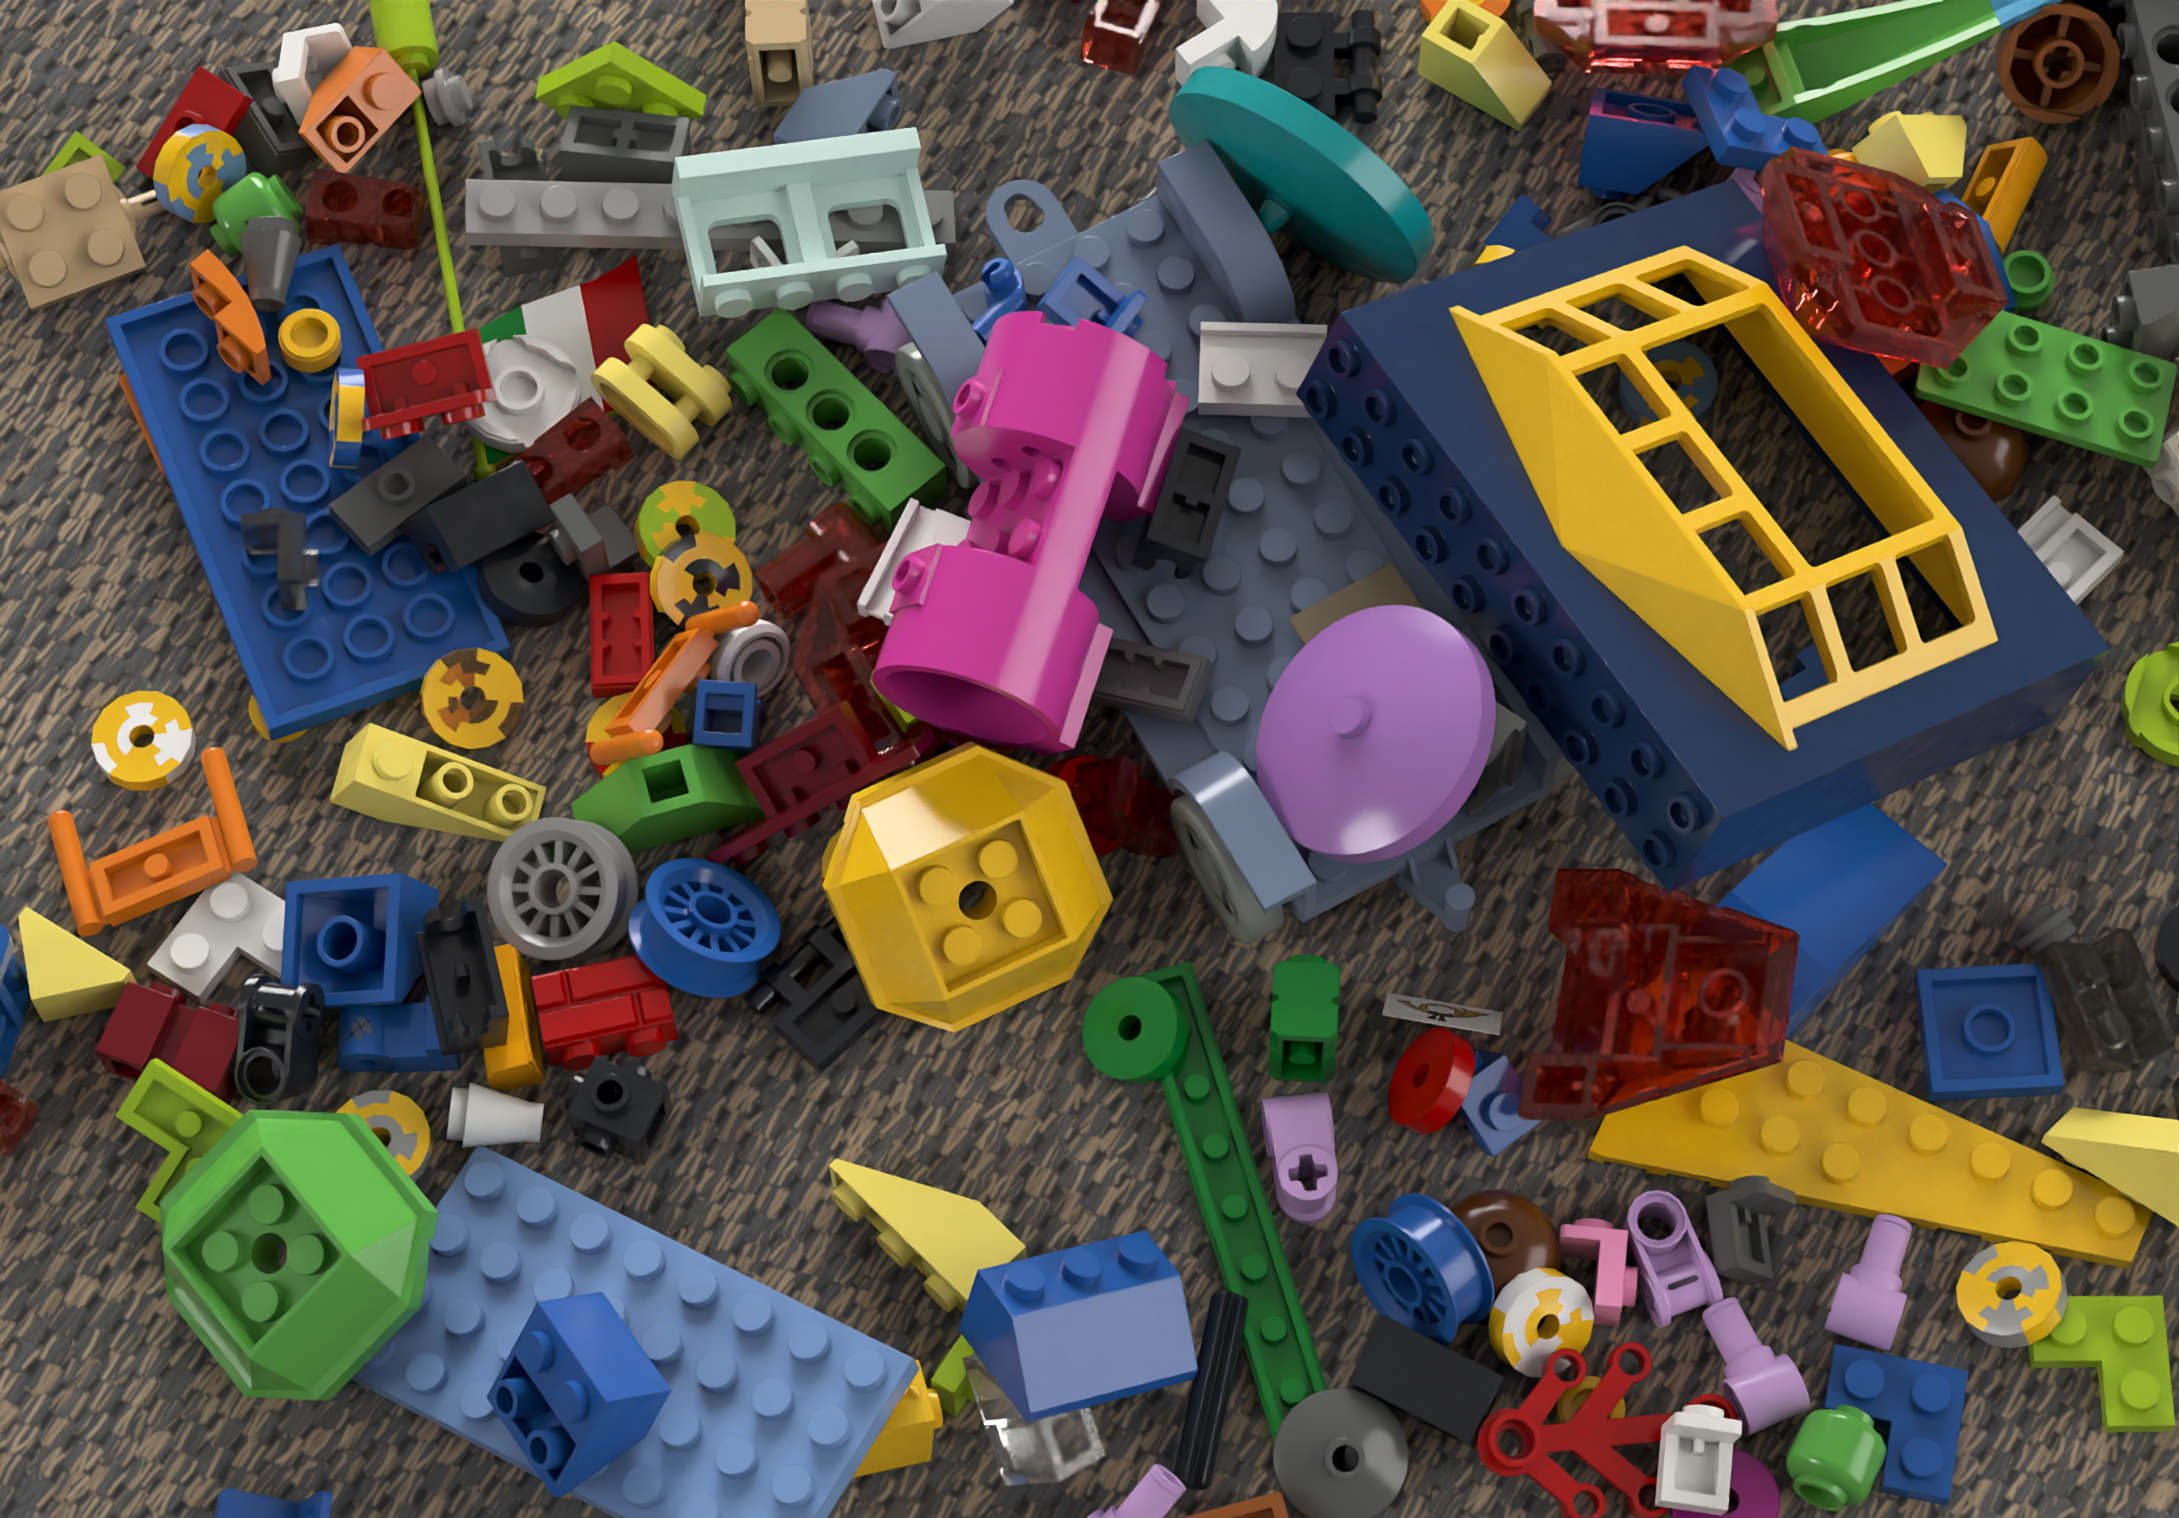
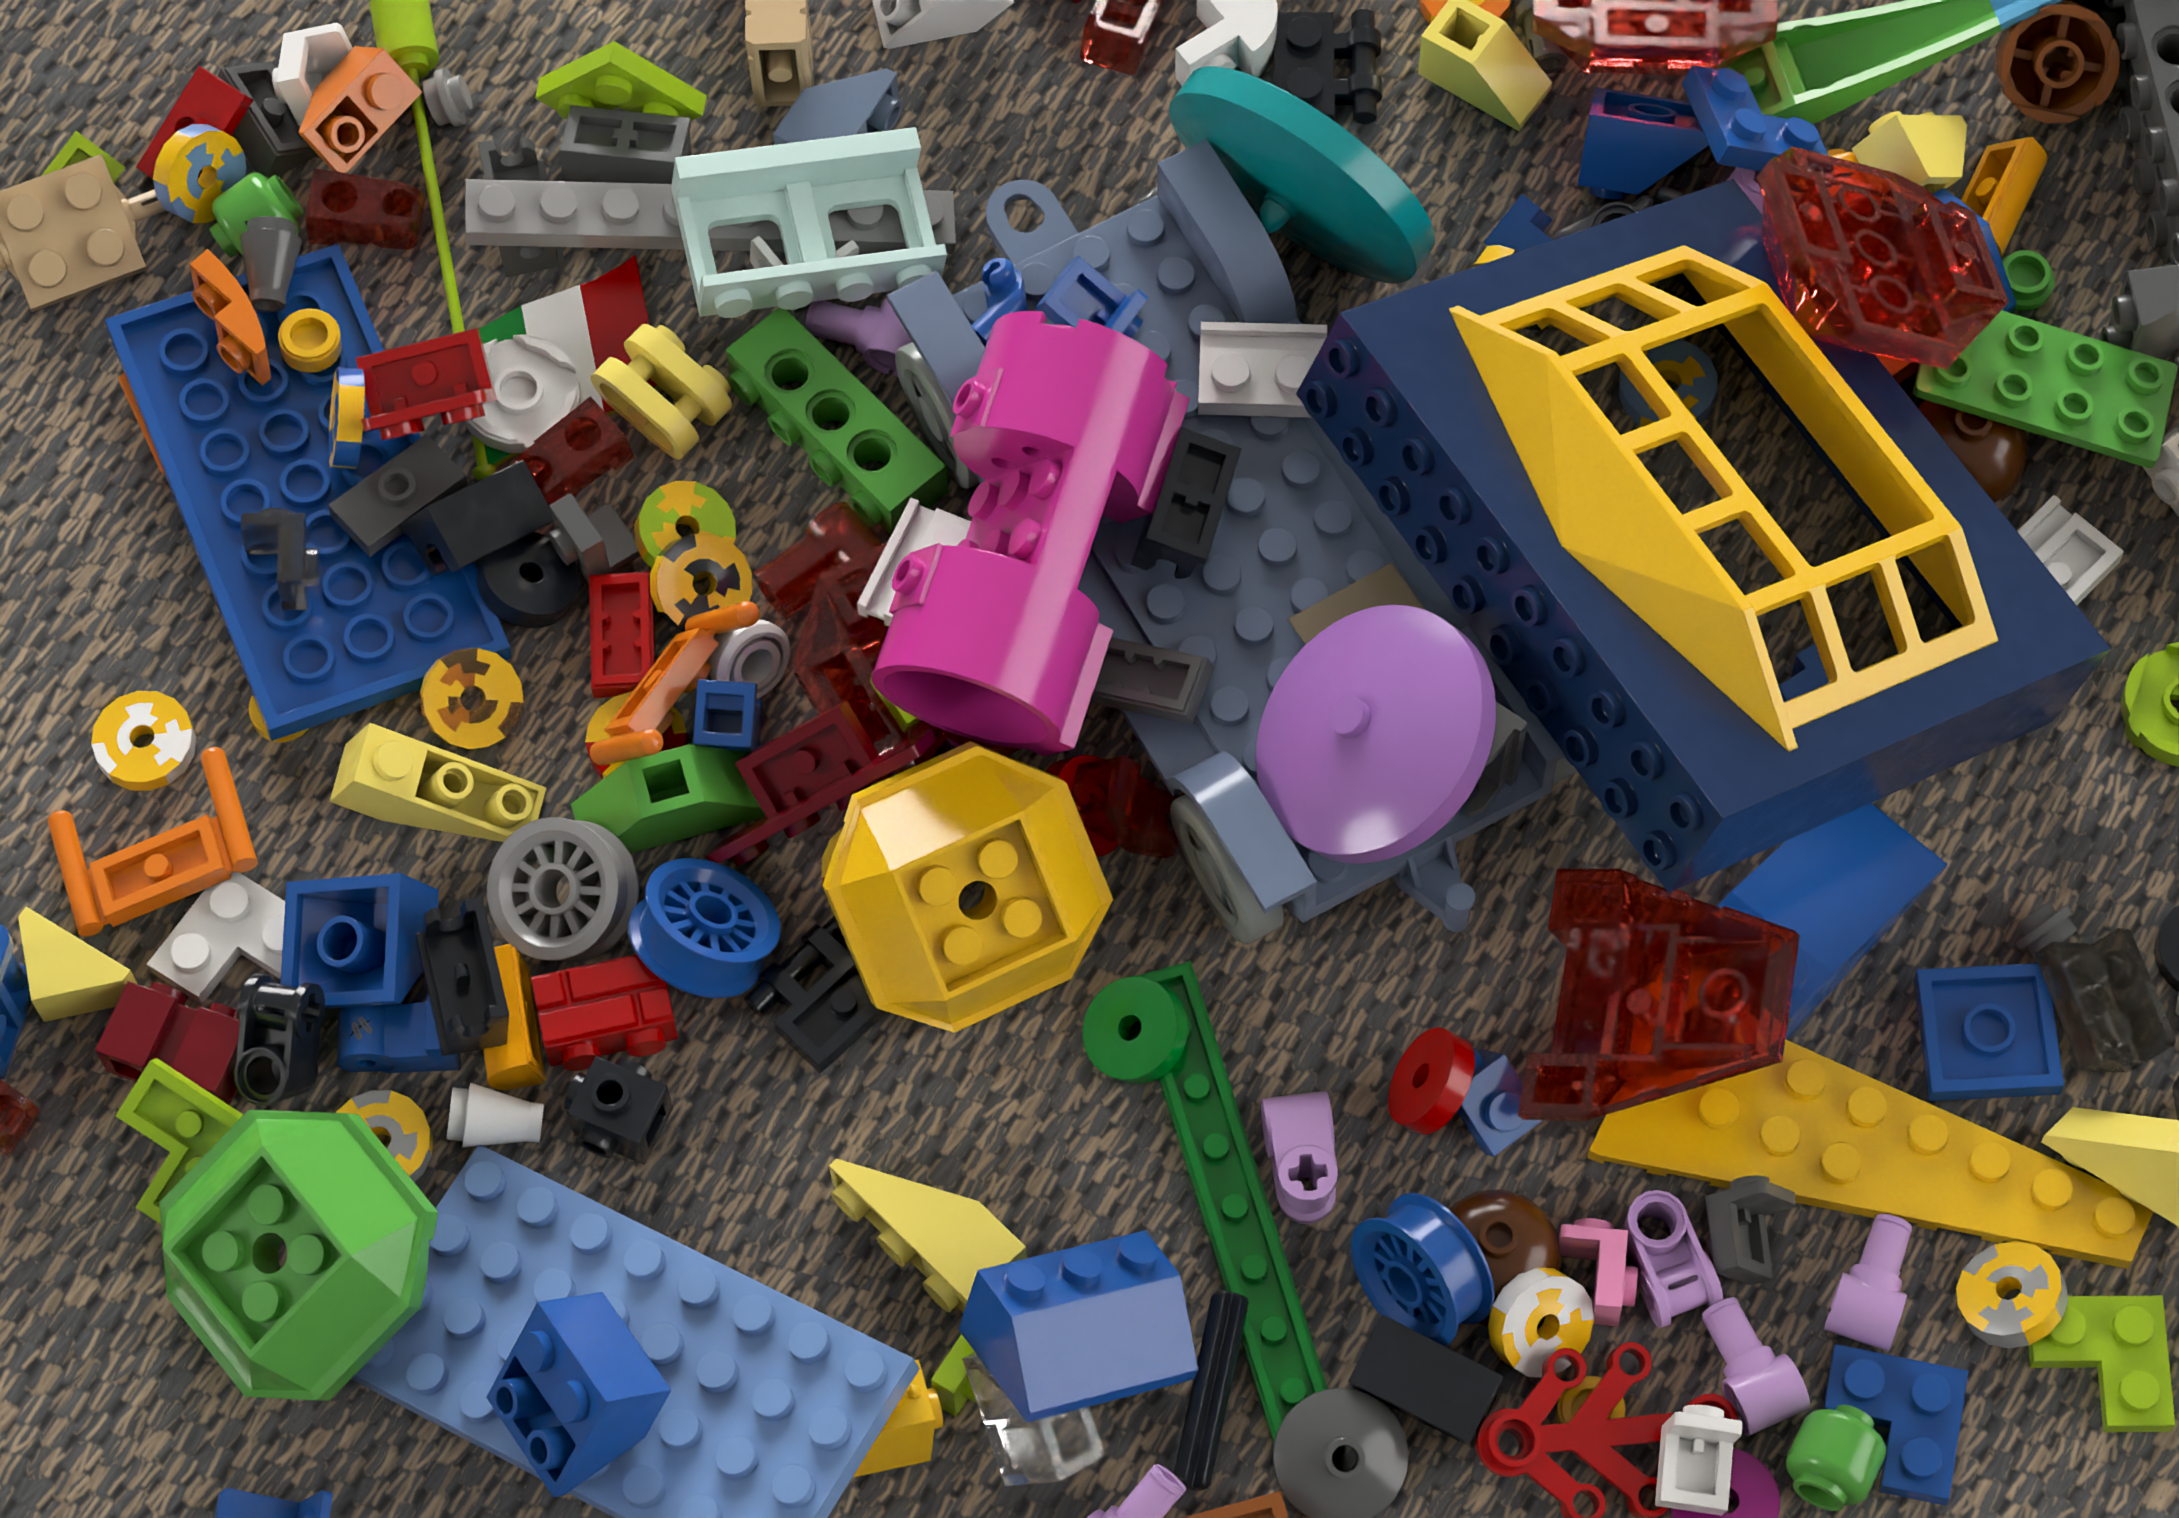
(1304, 1019): green brick -> none
(1443, 1013): white sticker -> none

